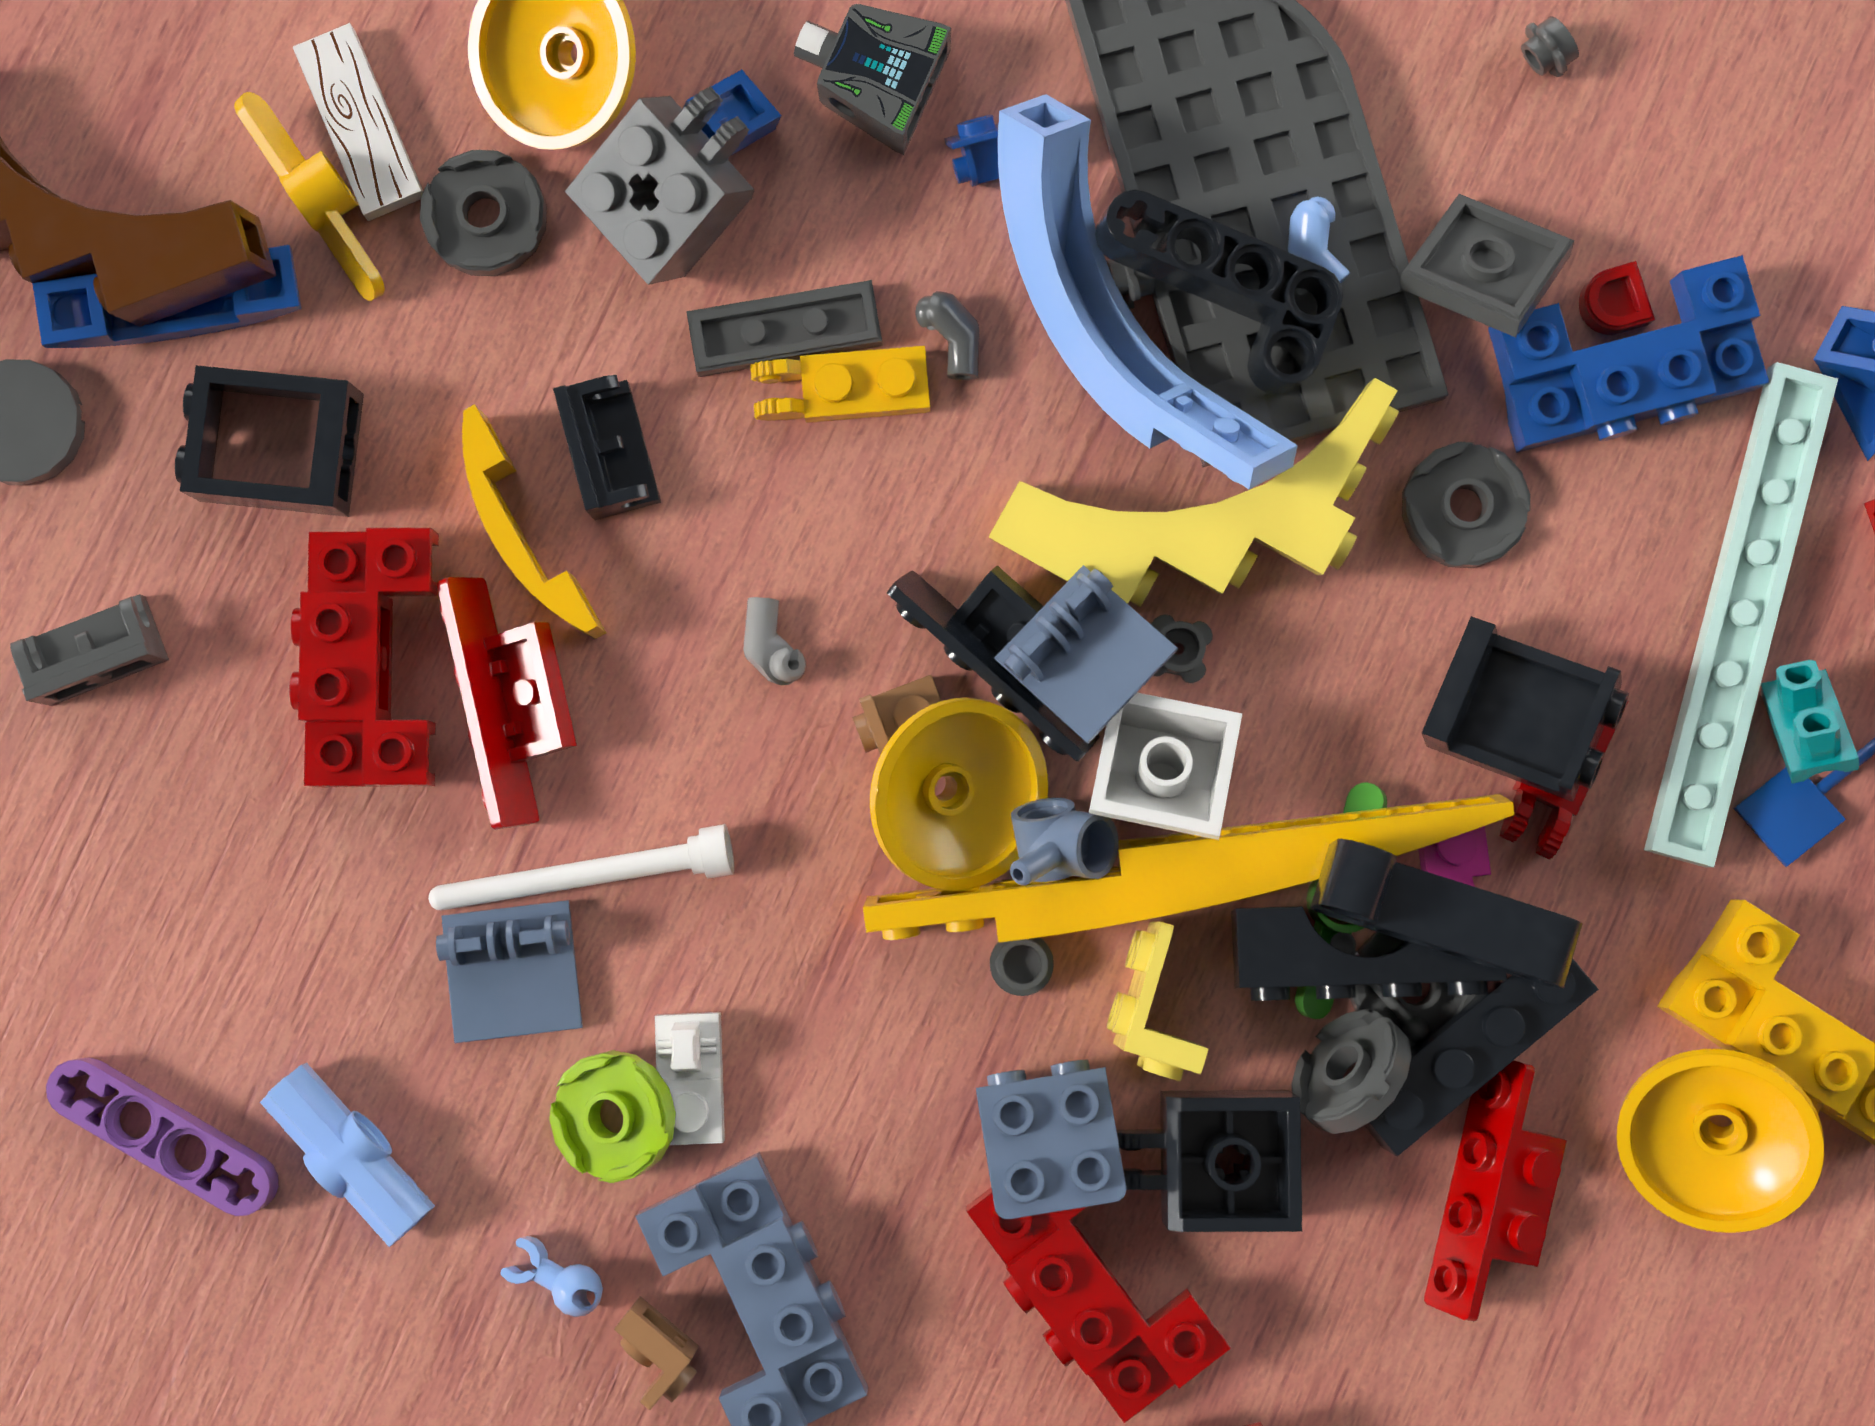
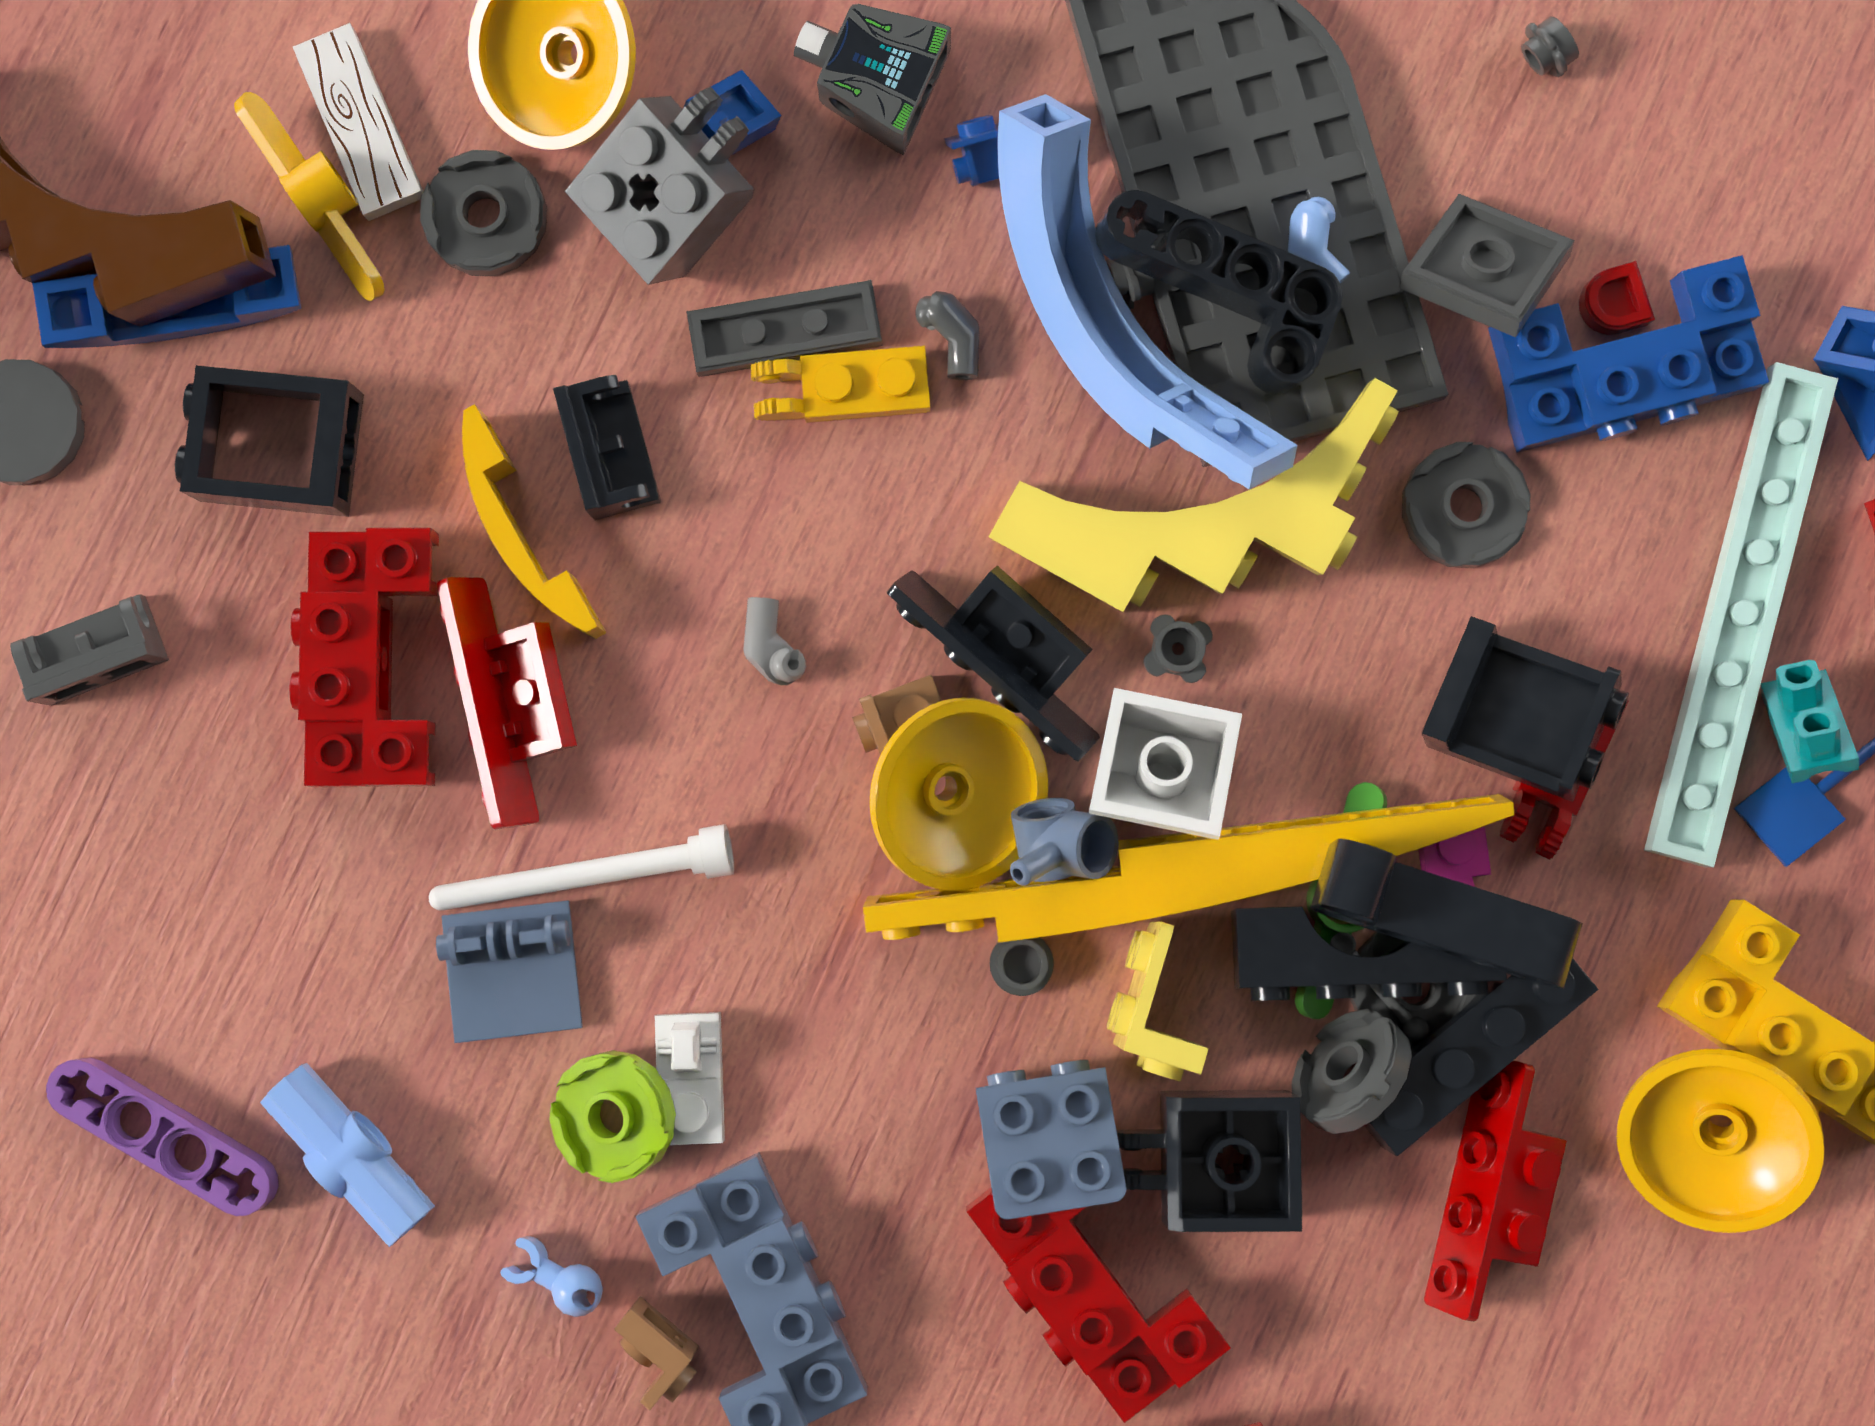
(1086, 653): sand blue hinge -> none

